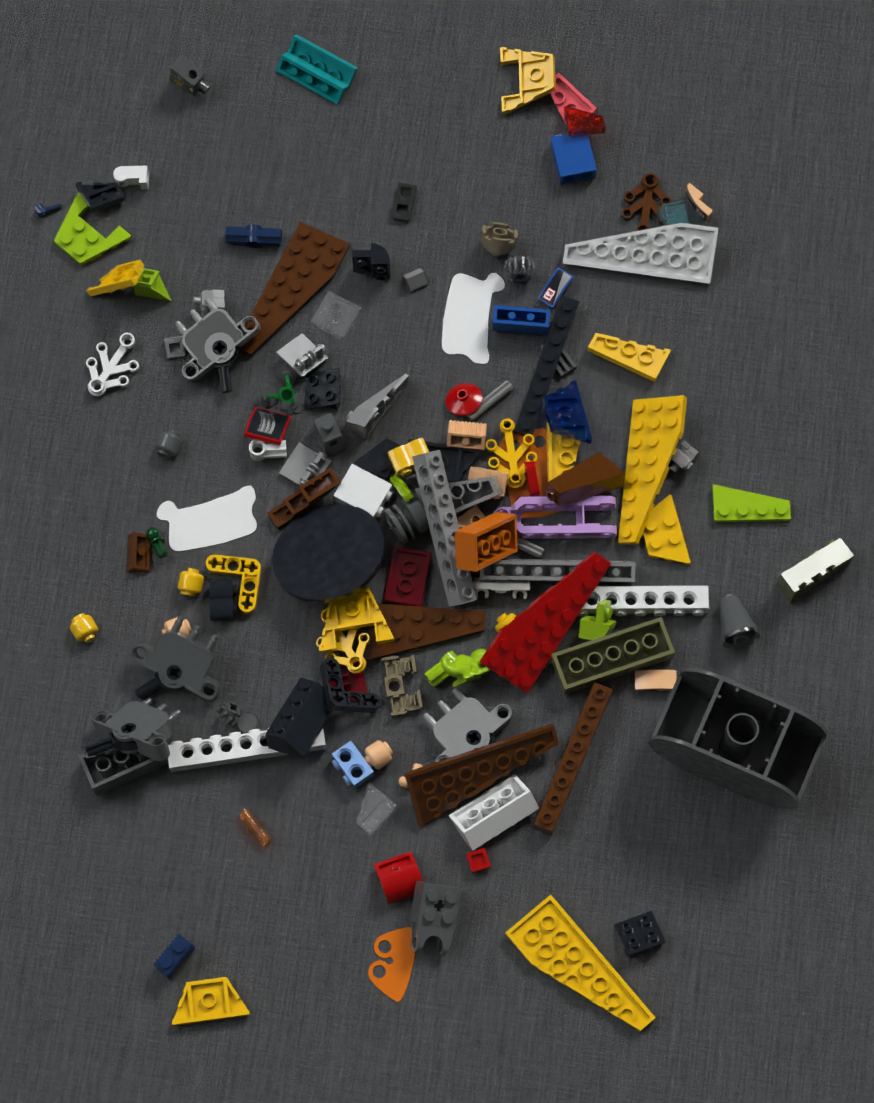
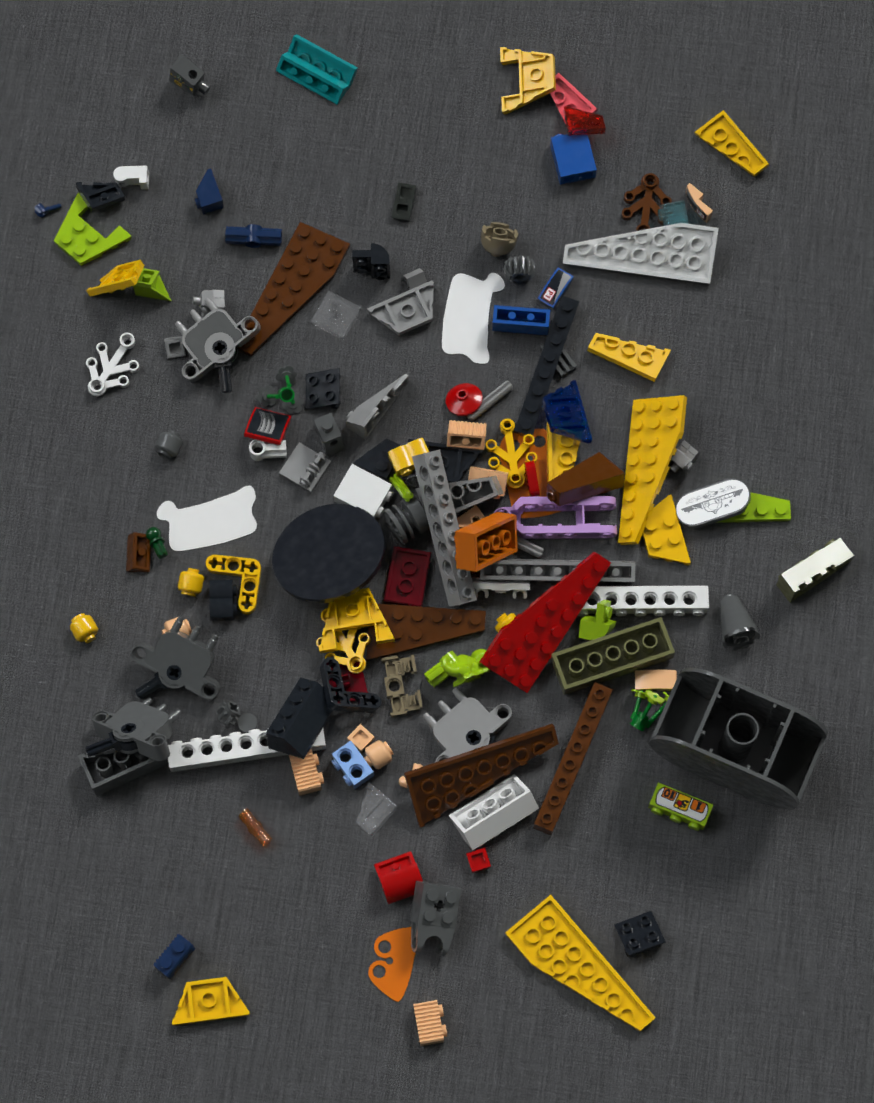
(208, 194): none -> dark blue slope
(302, 354): light grey hinge -> none
(304, 498): reddish brown slope -> none
(306, 773): none -> light nougat brick
(361, 738): none -> light nougat plate
(406, 310): none -> light grey wing
(429, 1022): none -> light nougat brick
(641, 720): none -> green plant
(680, 807): none -> brick
(713, 503): none -> white tile
(731, 142): none -> yellow wing

